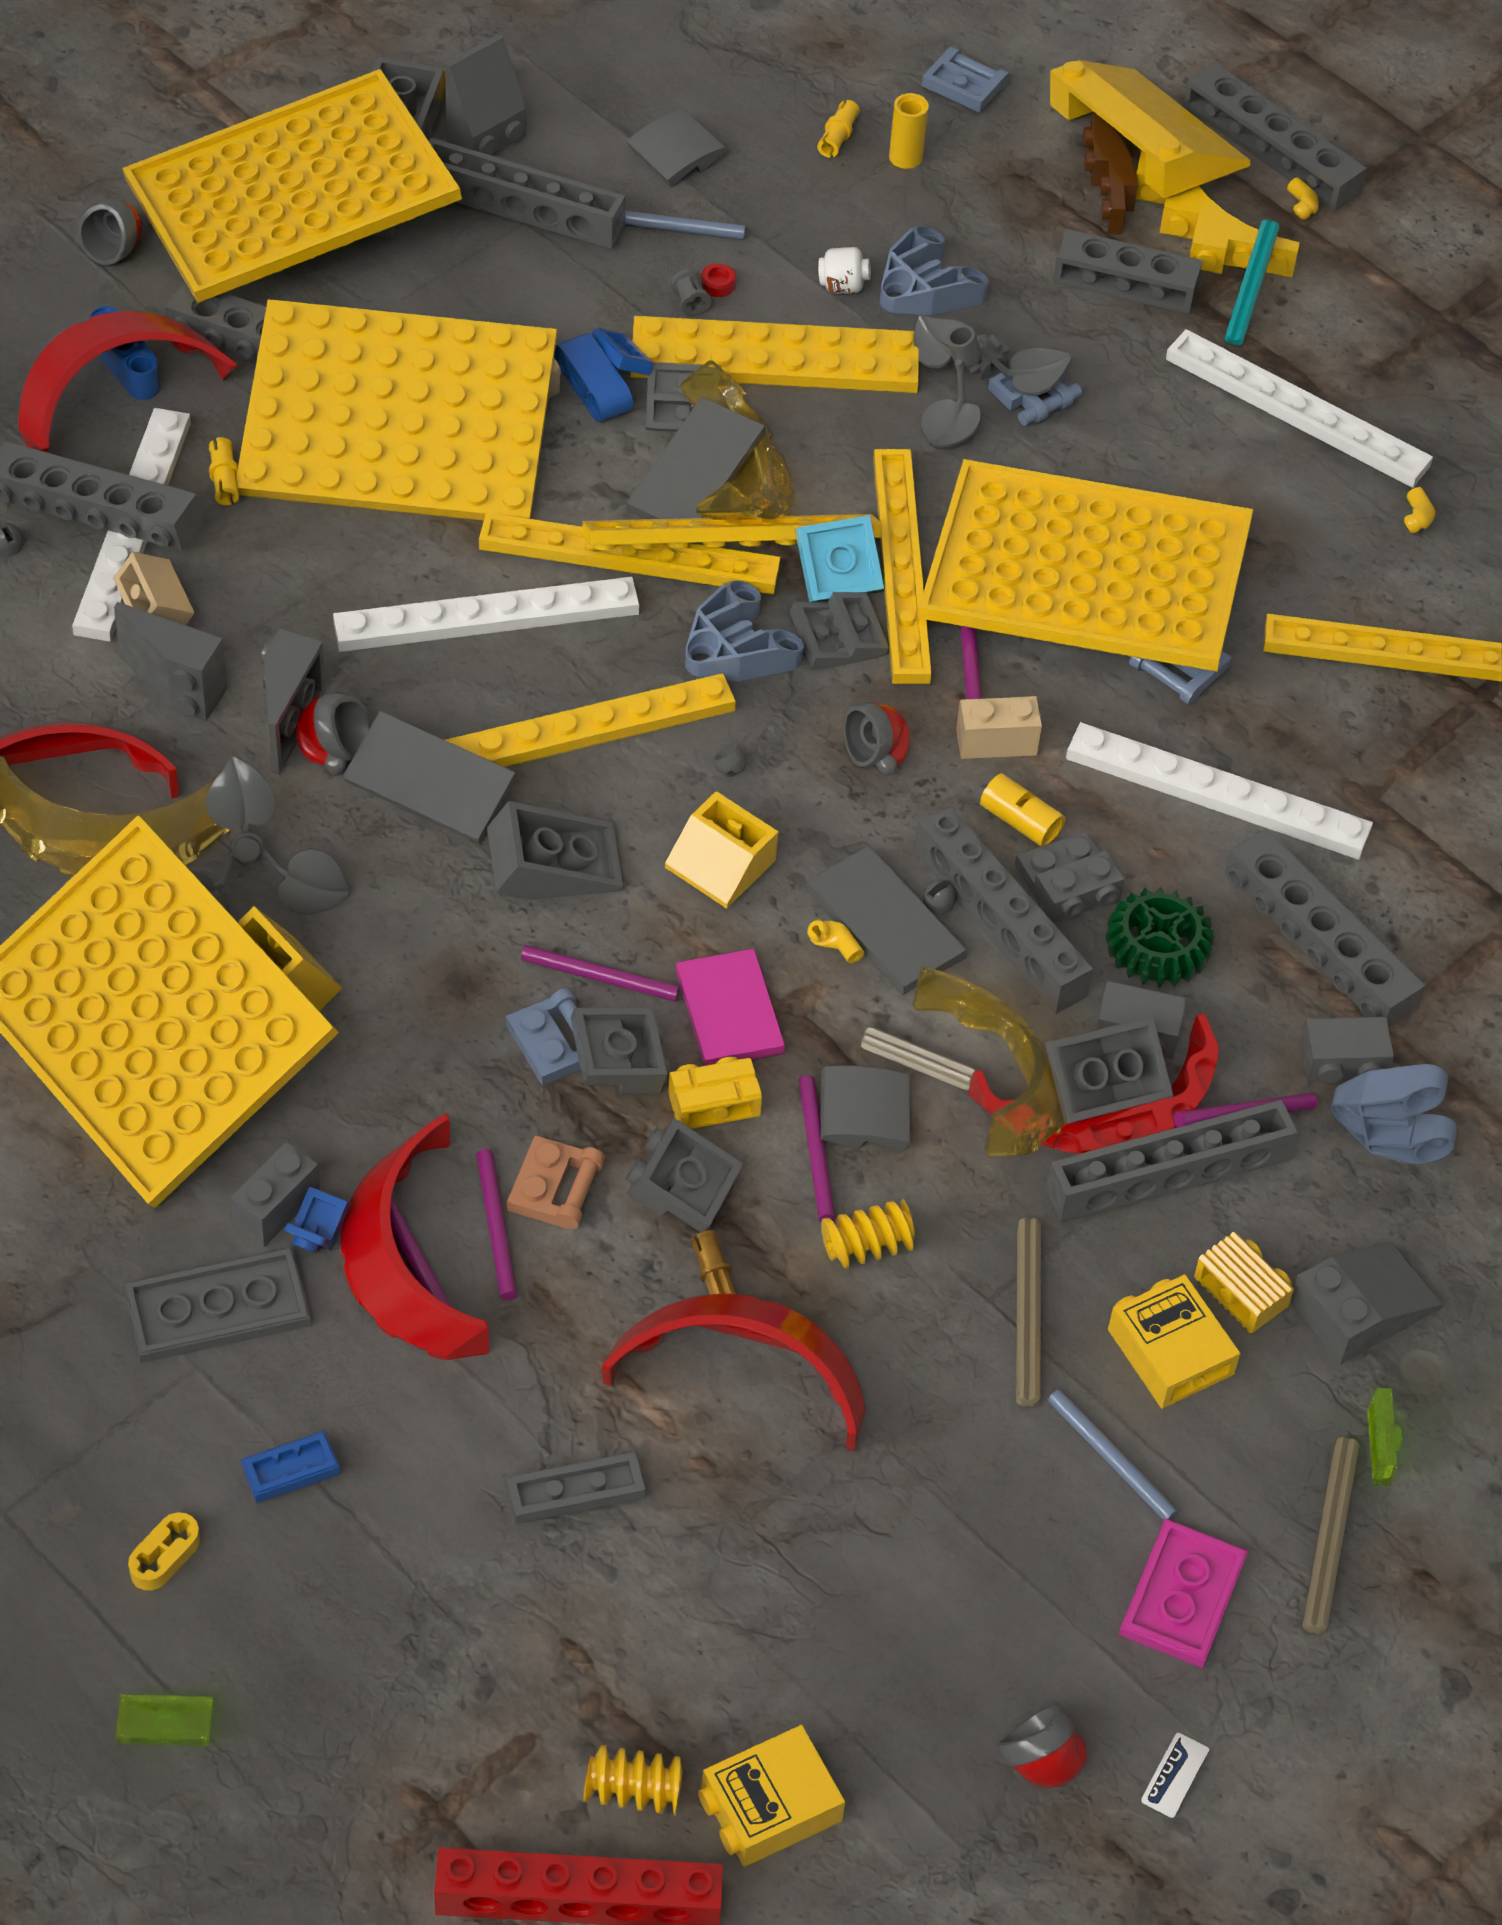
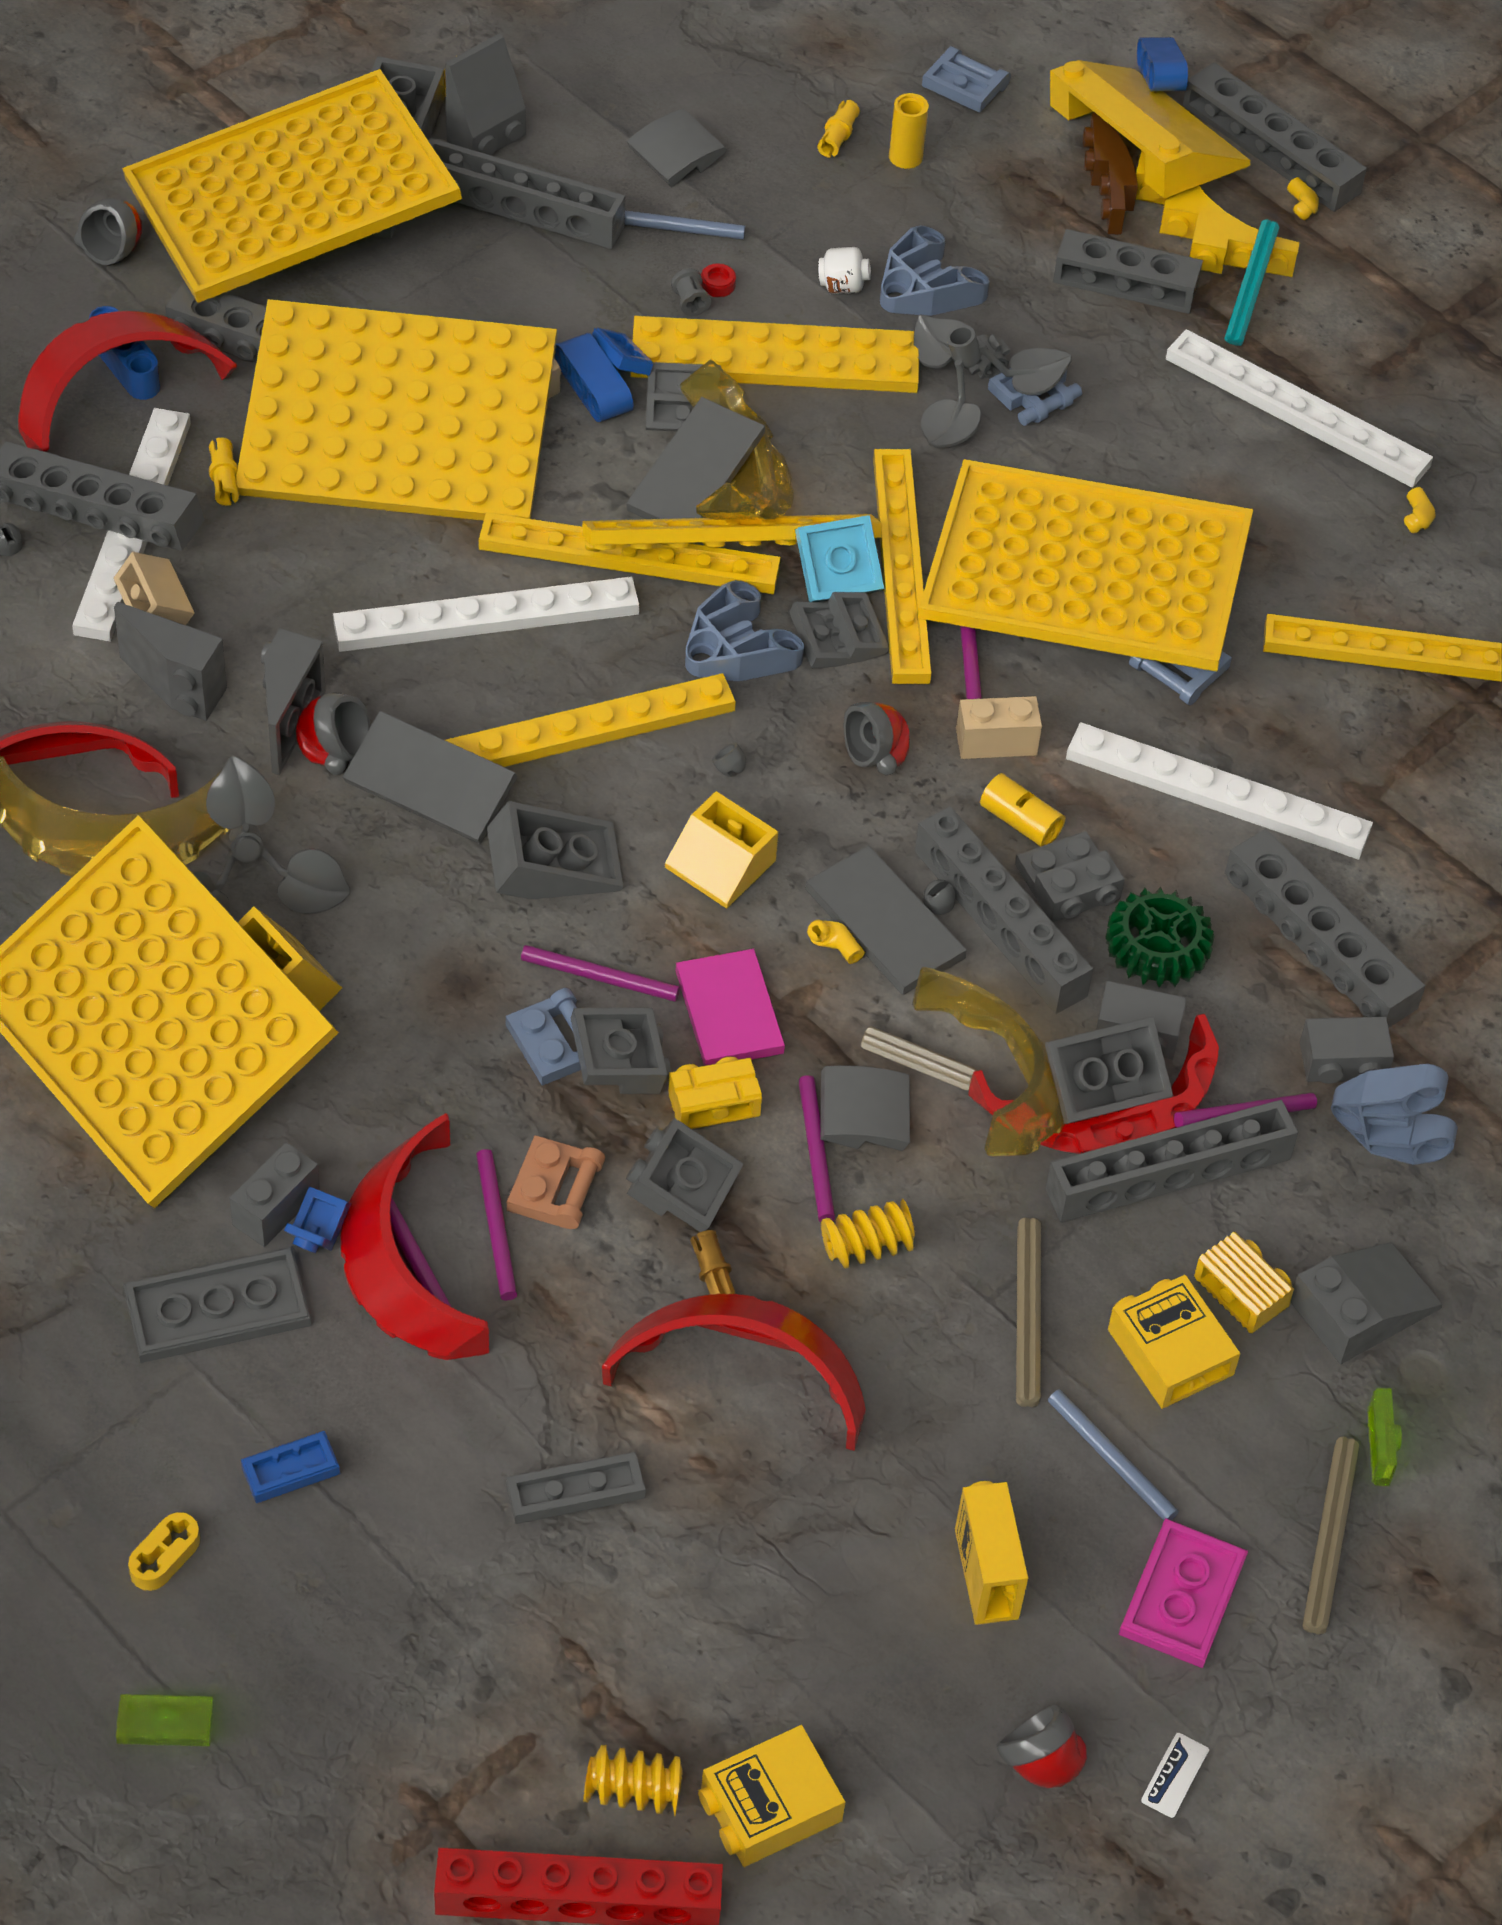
(991, 1552): none -> yellow brick
(1162, 64): none -> blue beam

